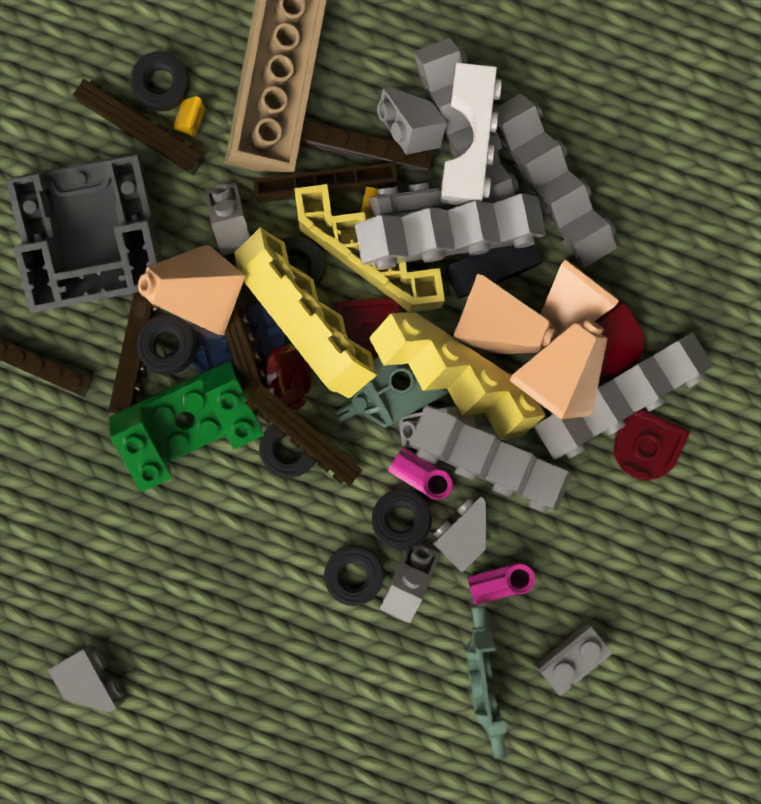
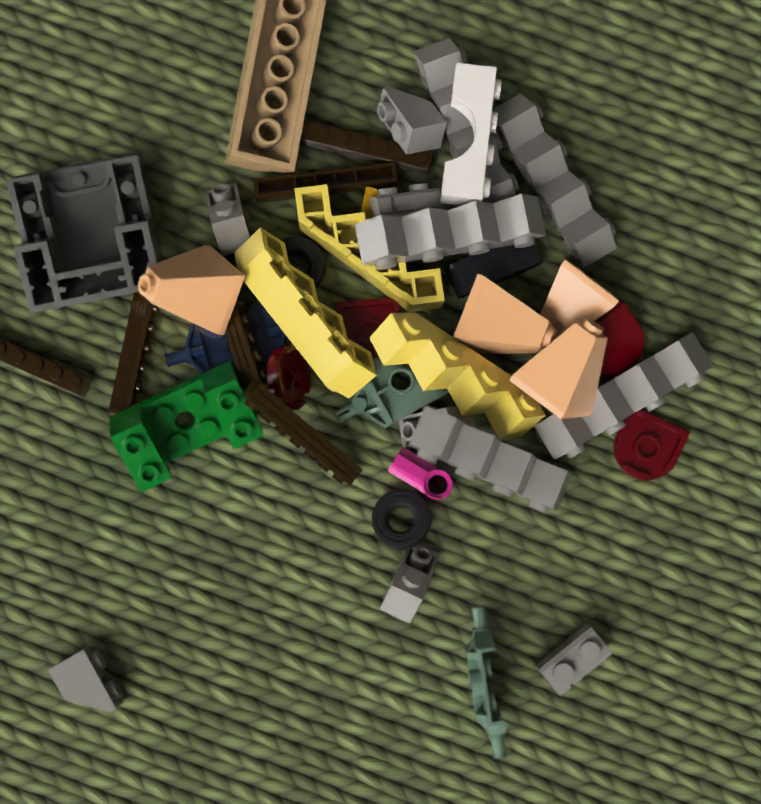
(139, 126): dark brown piece -> none
(147, 344): black tyre -> none
(160, 61): black tyre -> none
(189, 116): yellow slope -> none
(274, 463): black tyre -> none
(347, 595): black tyre -> none
(465, 536): light grey slope -> none
(497, 584): dark pink piece -> none

